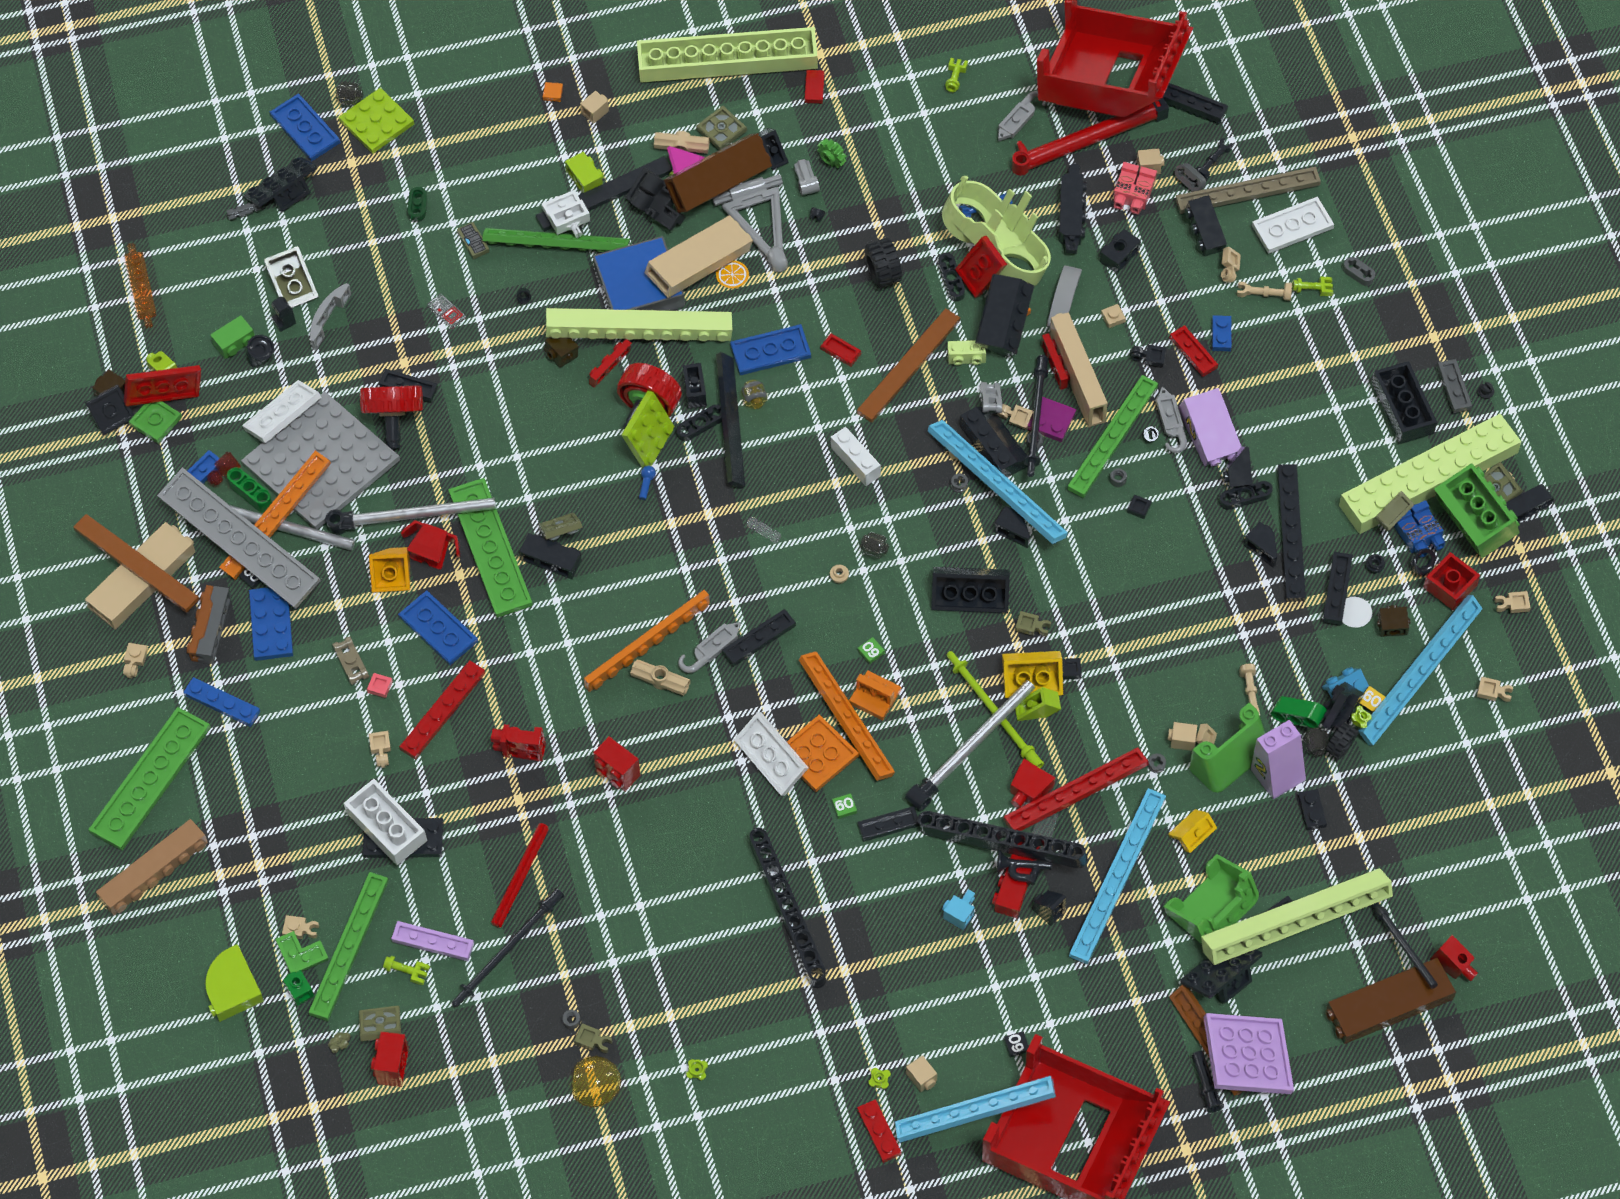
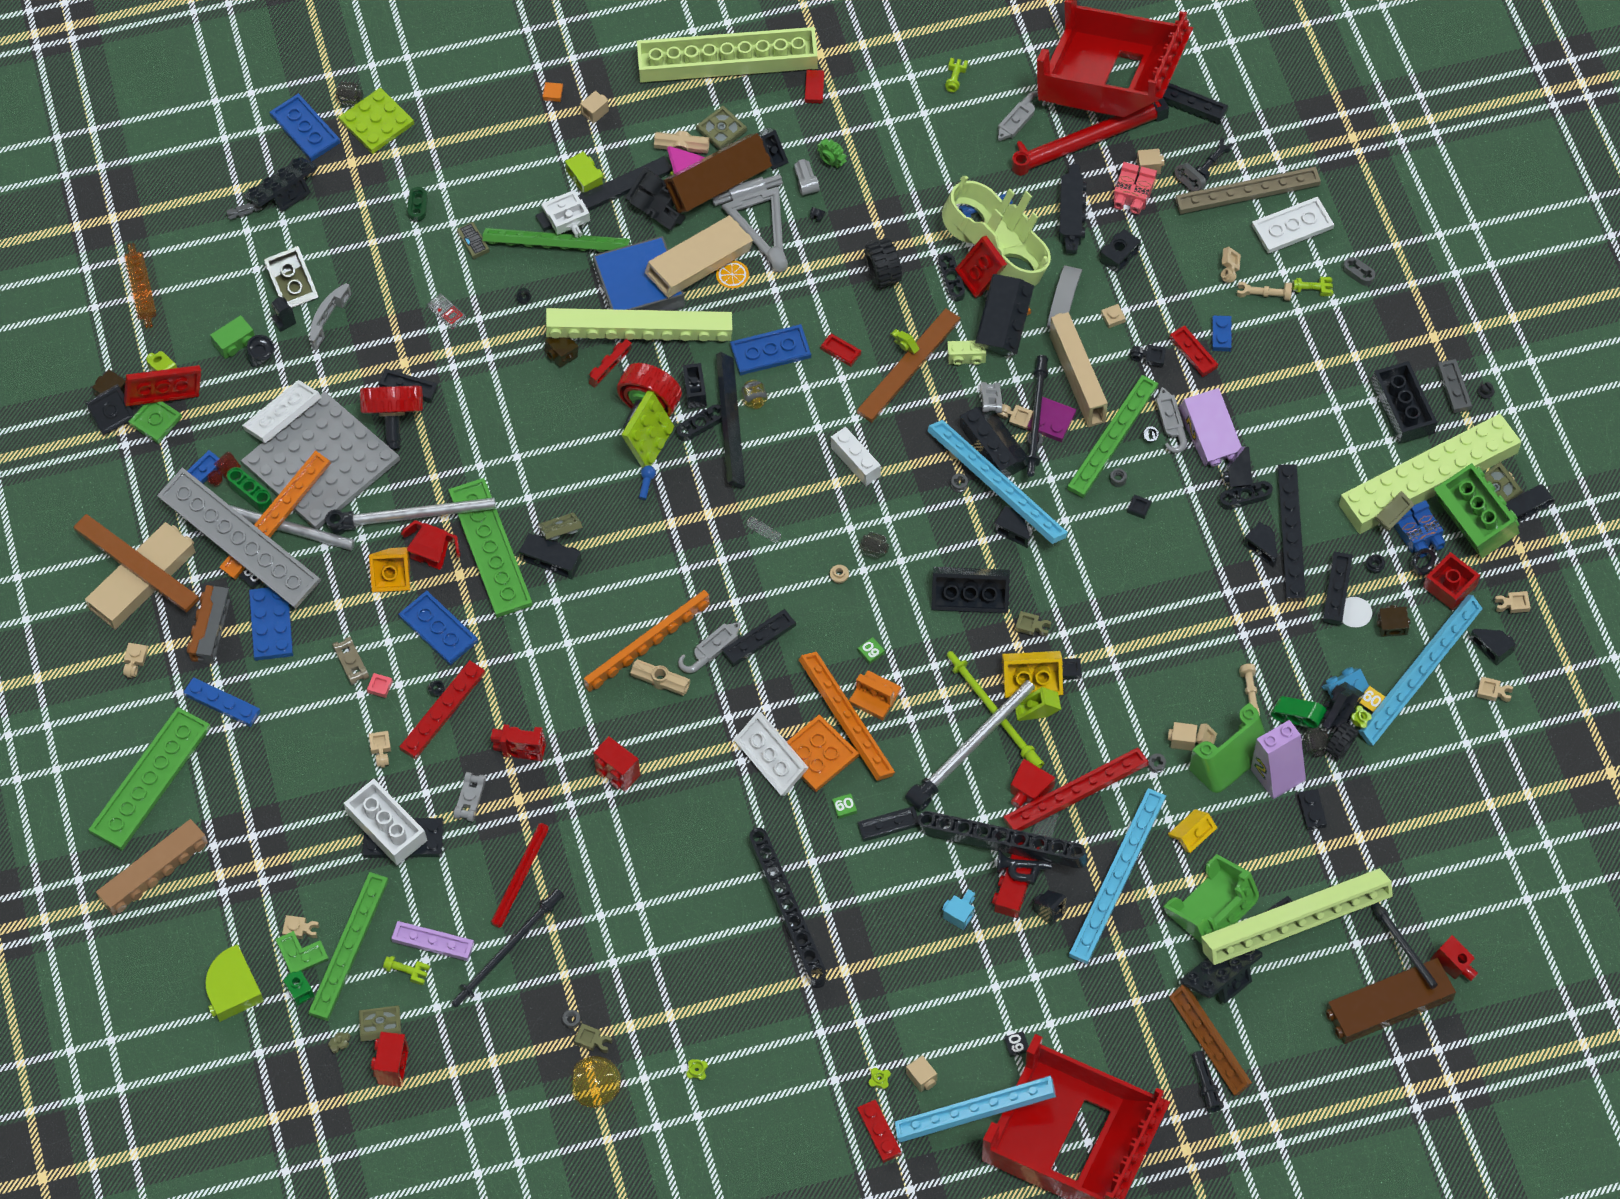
(437, 691): none -> black hinge
(470, 796): none -> light grey plate
(905, 341): none -> lime plate
(1055, 361): red plate -> none
(1205, 225): black brick -> none
(1248, 1053): lavender plate -> none
(1493, 644): none -> black slope

